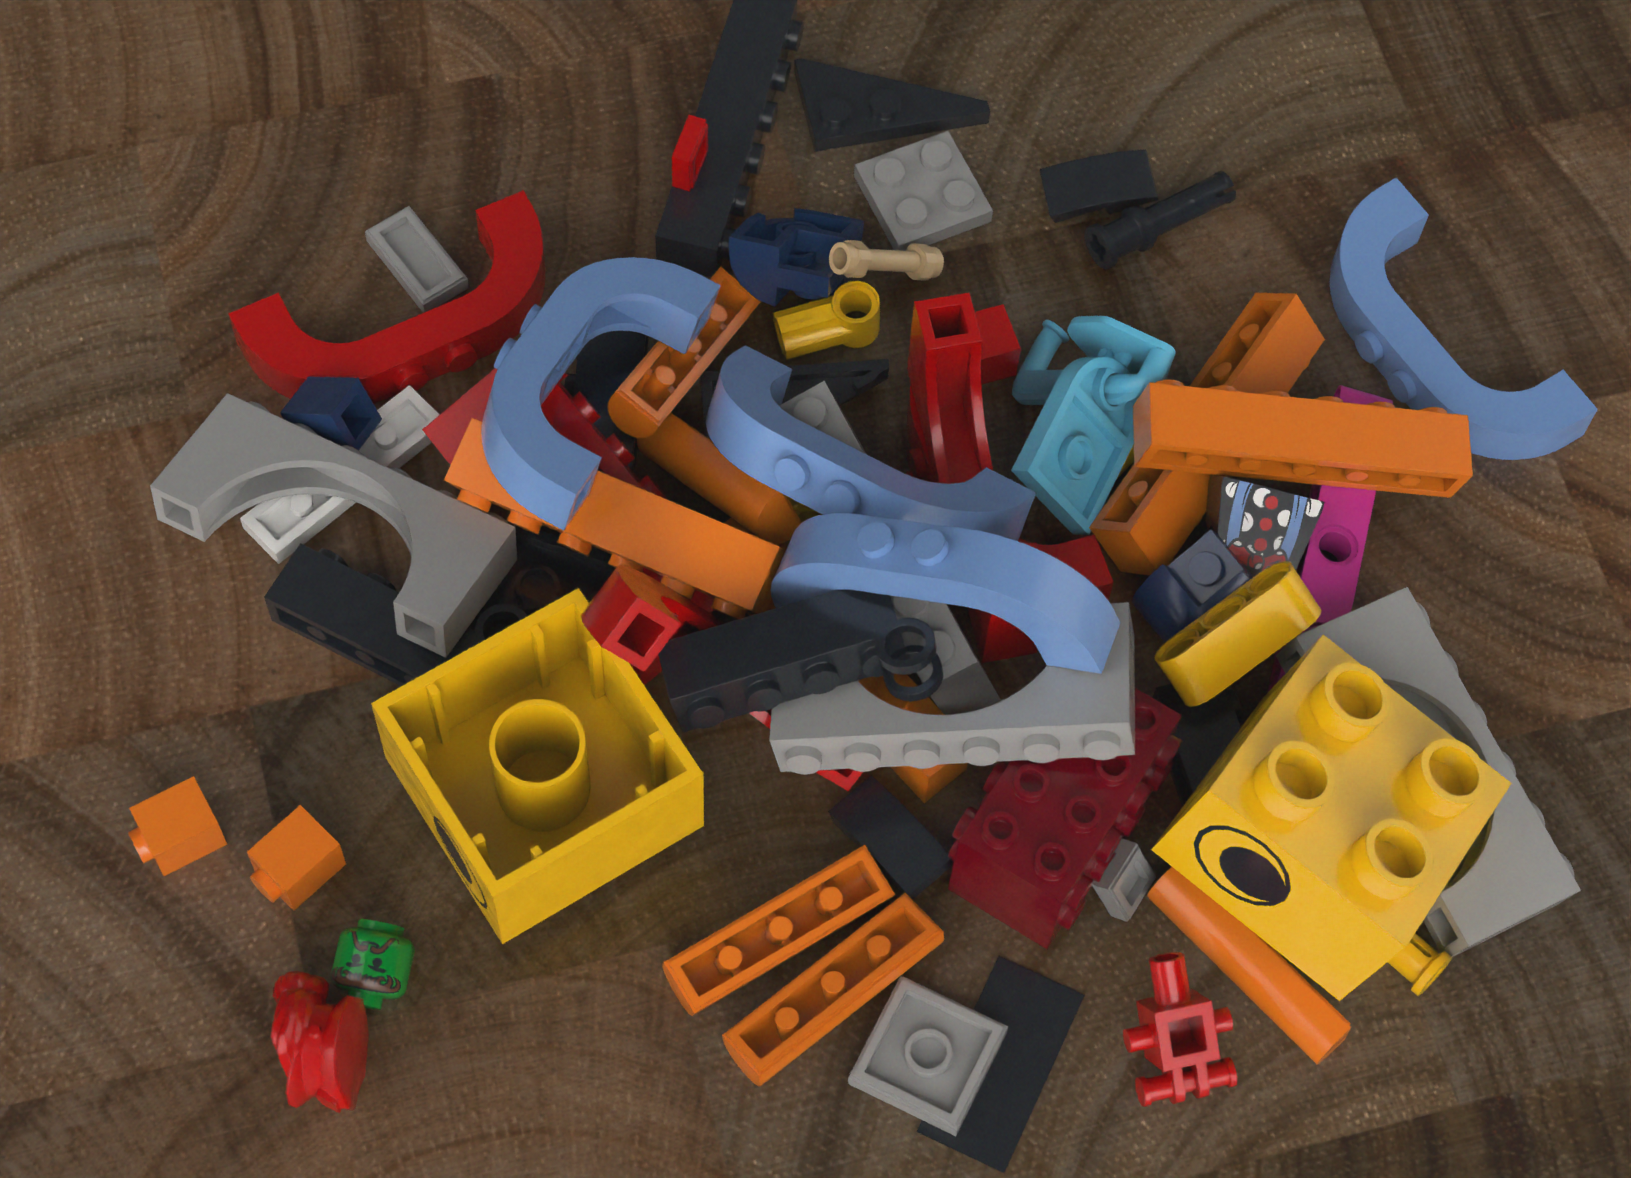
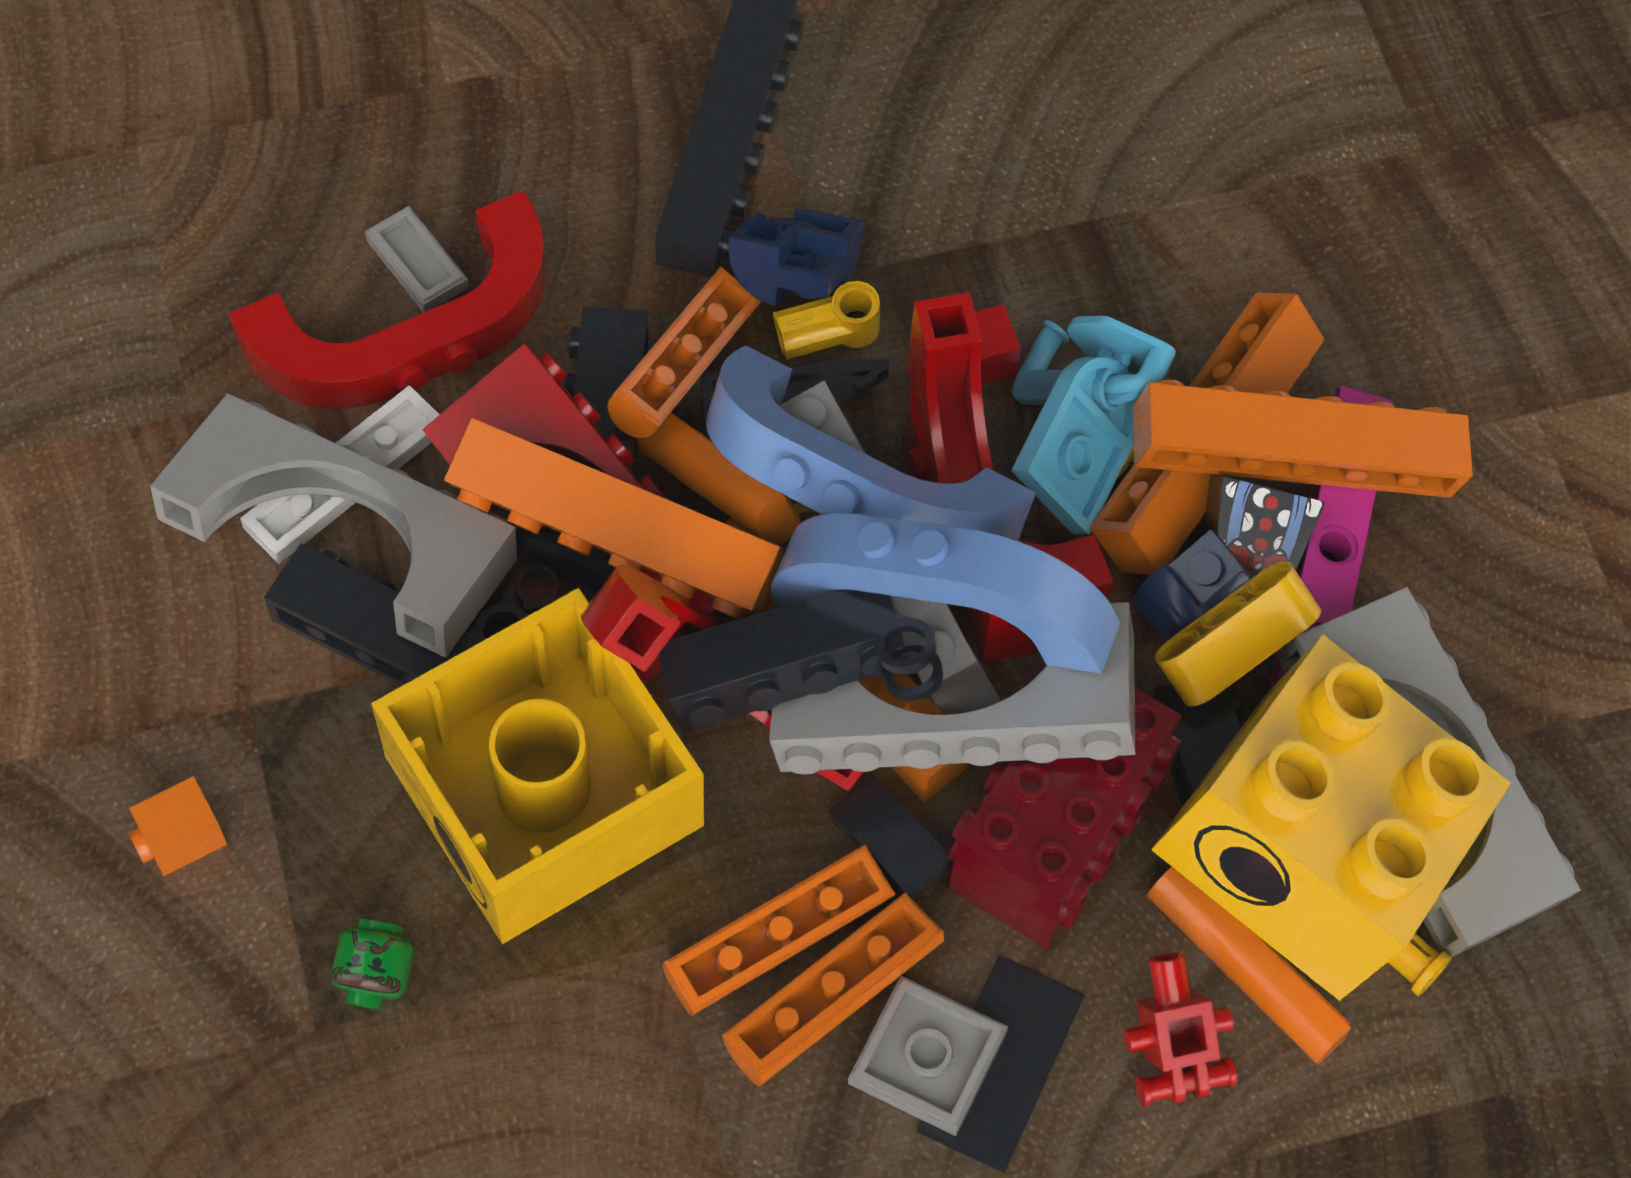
(295, 859): orange brick -> none
(319, 1042): red piece -> none
(334, 410): dark blue brick -> none
(617, 294): medium blue arch -> none
(689, 153): red tile -> none
(855, 259): tan bar -> none
(864, 108): black wing -> none
(923, 192): light grey plate -> none
(1098, 183): black slope -> none
(1125, 881): light grey tile -> none
(1141, 226): black pin -> none
(1412, 359): medium blue arch -> none

